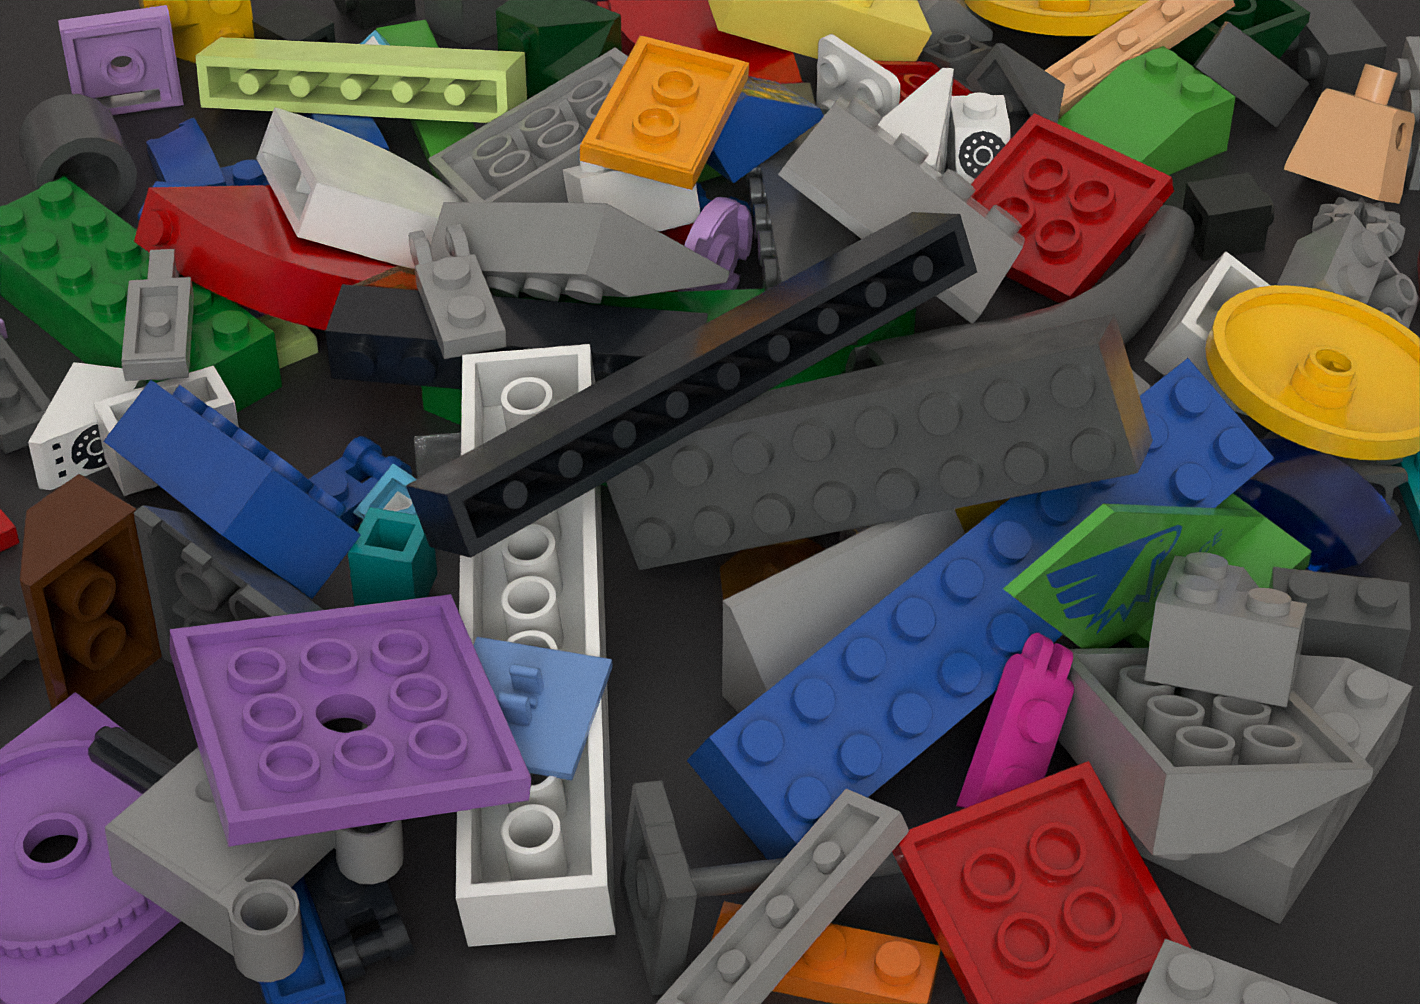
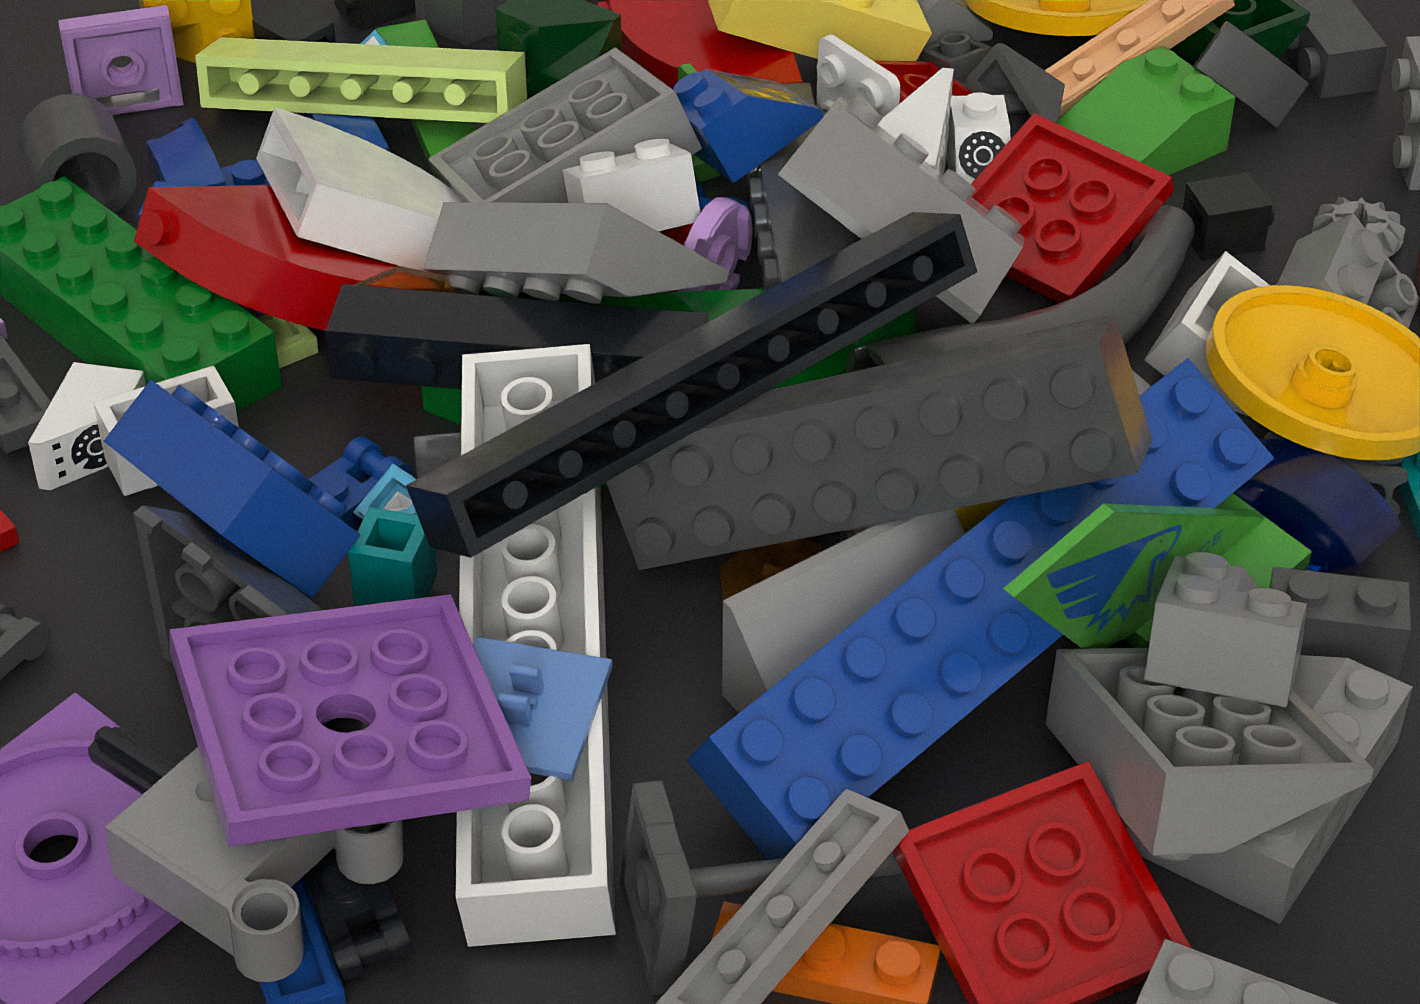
(86, 592): reddish brown slope -> none
(158, 322): light grey hinge -> none
(456, 296): light grey hinge -> none
(665, 112): light orange tile -> none
(1021, 721): dark pink hinge -> none
(1357, 139): light nougat torso -> none

